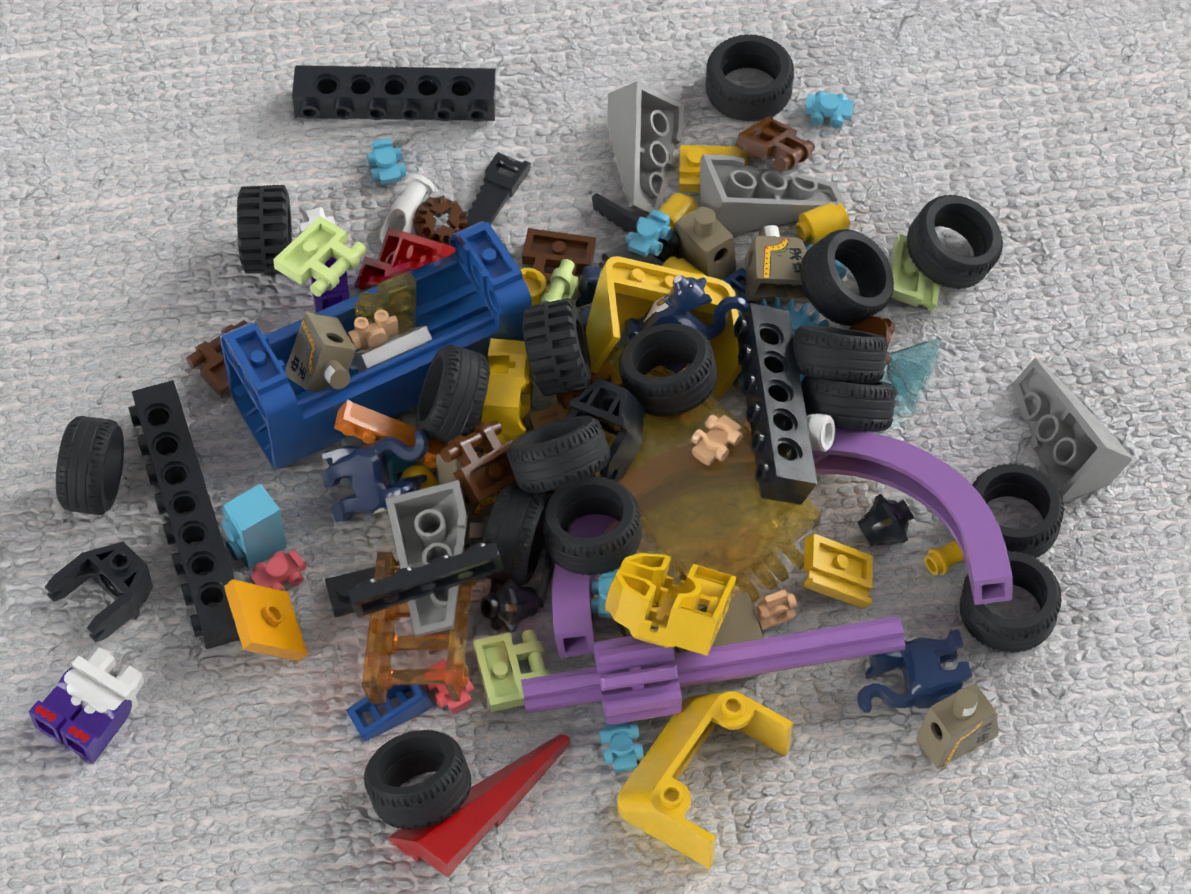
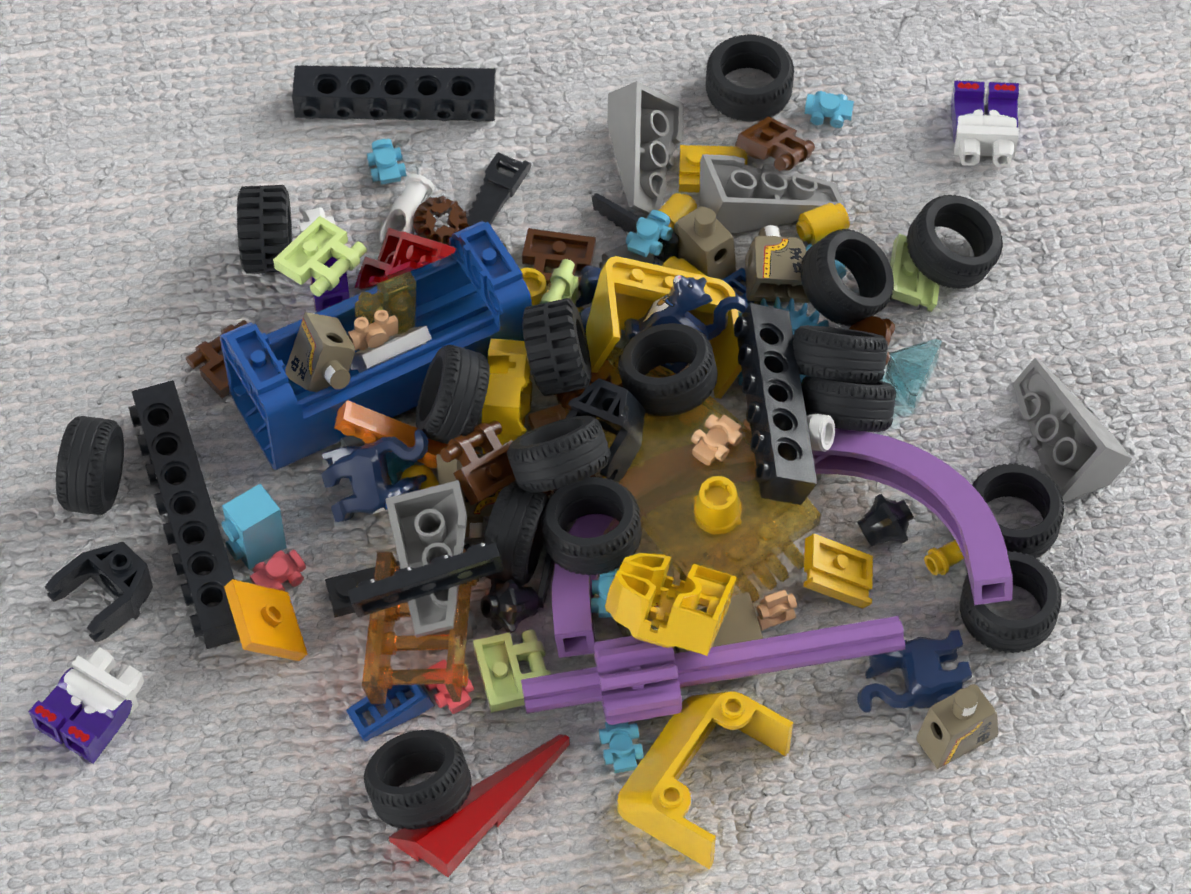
(717, 506): none -> yellow piece
(986, 134): none -> hips

